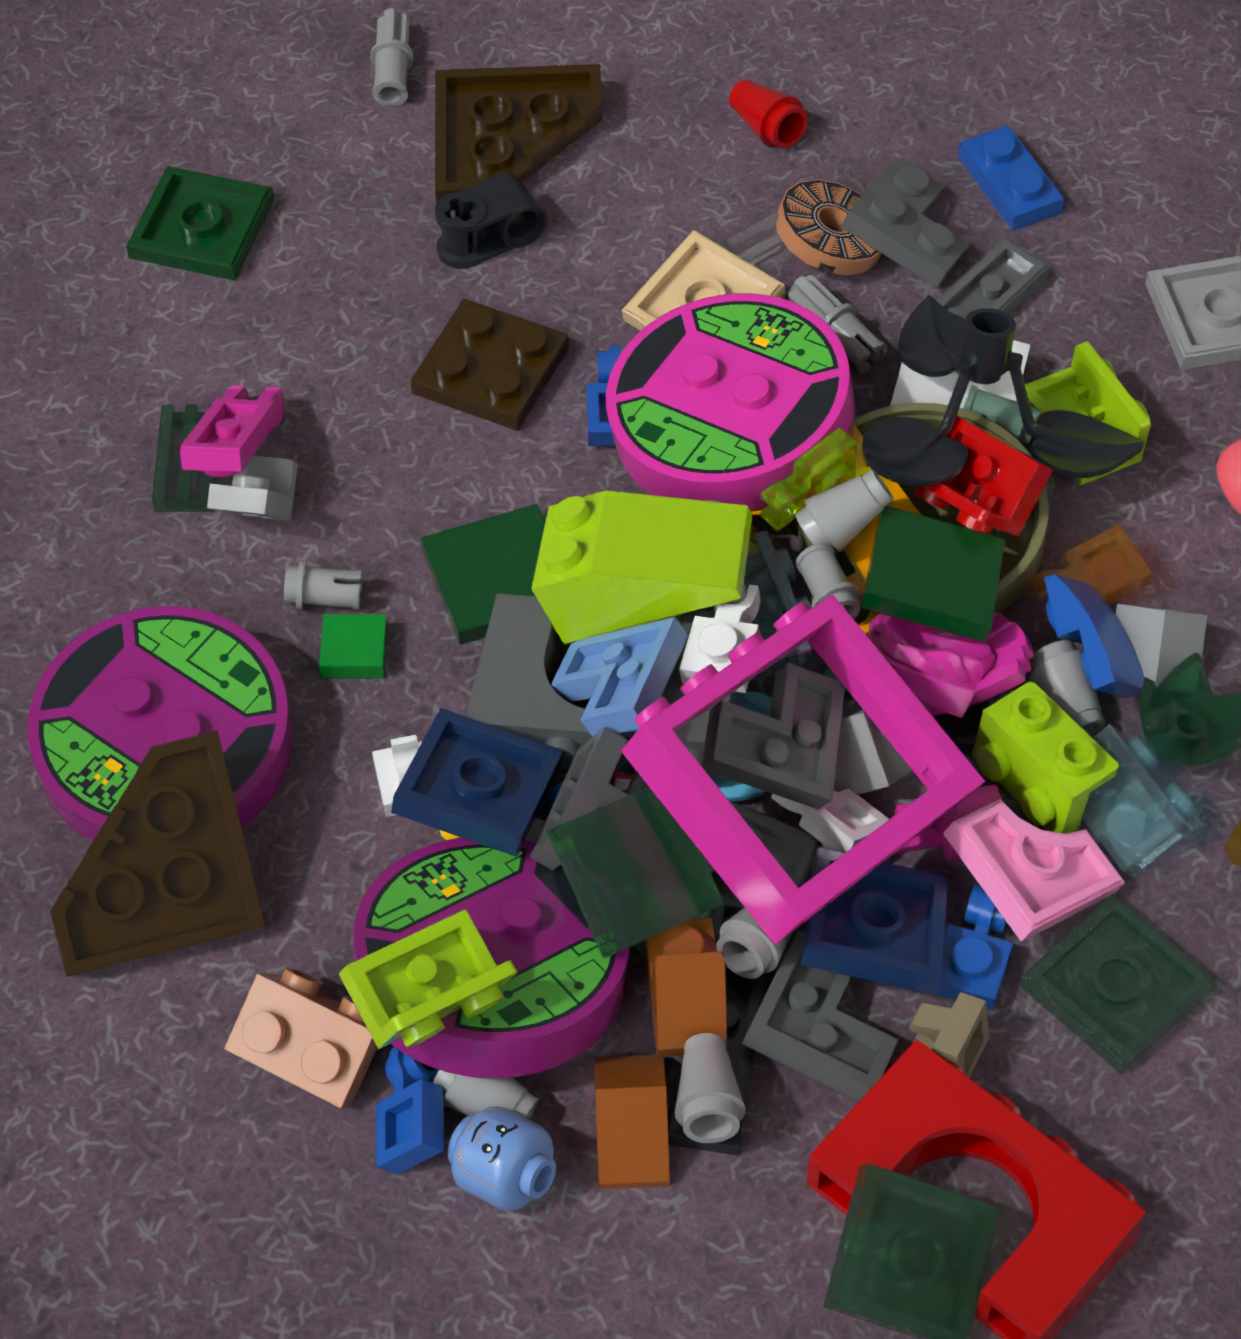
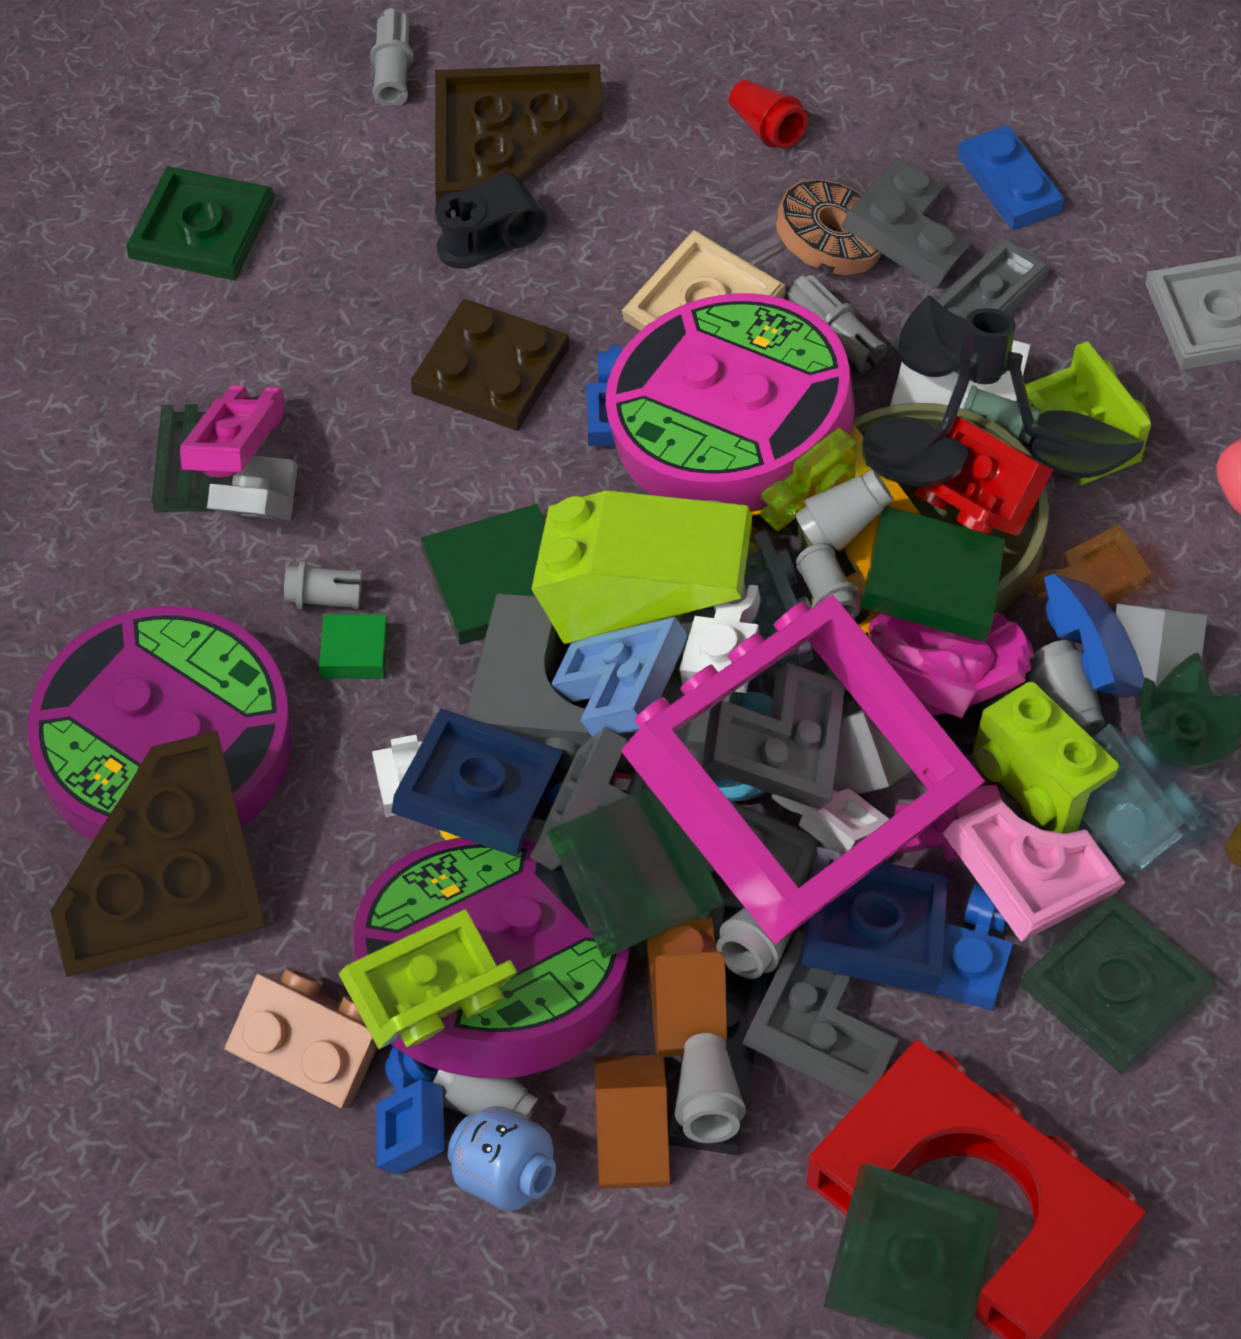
(954, 1032): dark tan tile -> none

